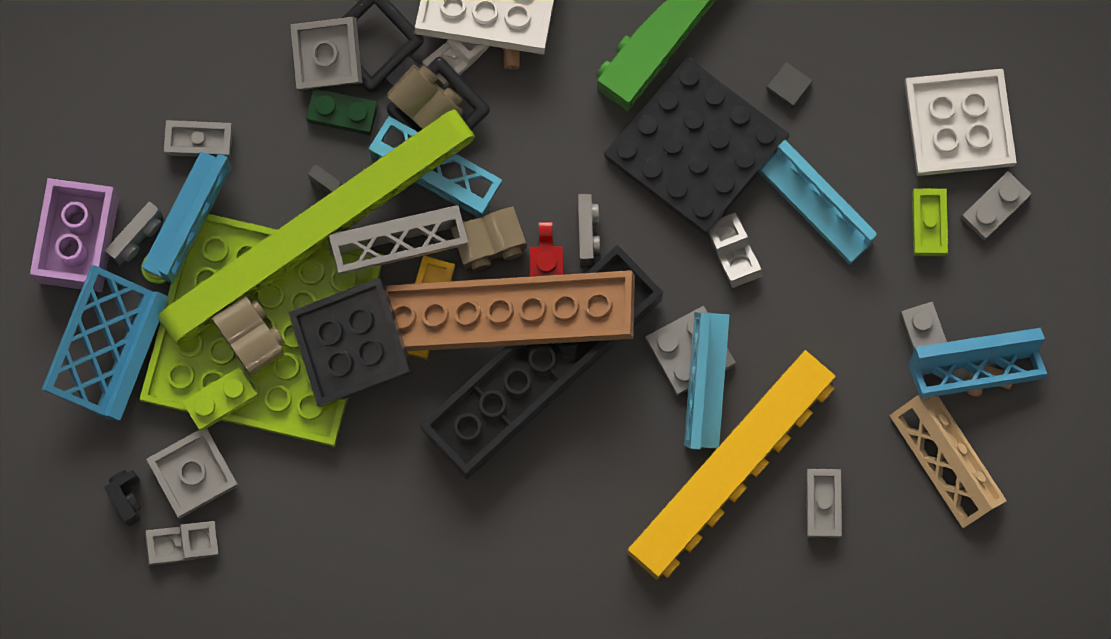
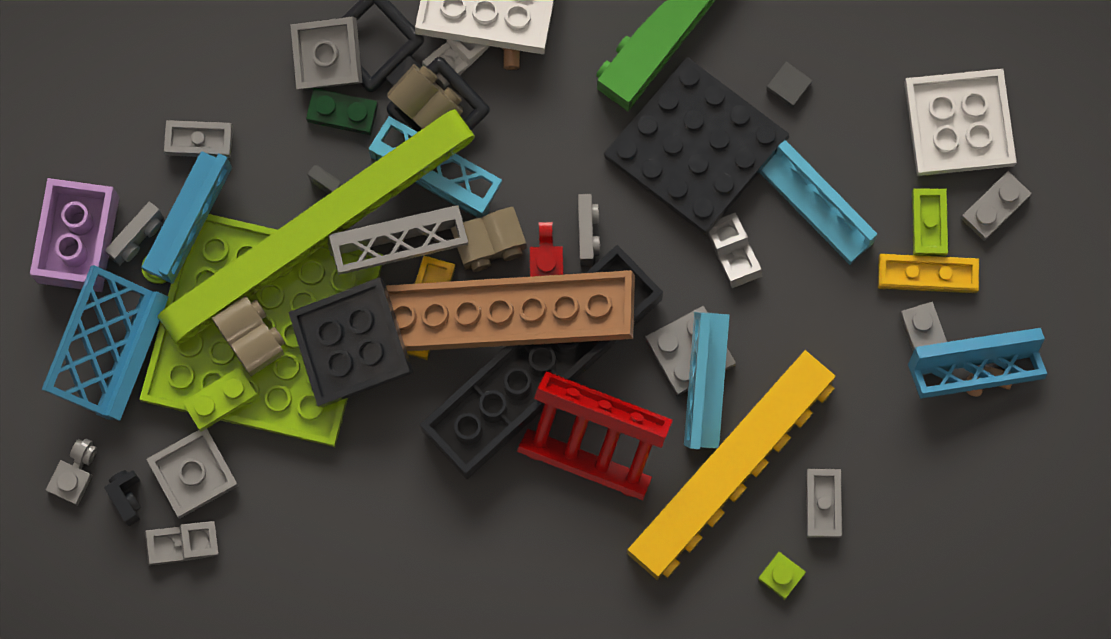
(70, 480): none -> light grey plate
(605, 411): none -> red fence
(781, 575): none -> lime plate
(928, 273): none -> yellow tile
(959, 456): tan fence -> none

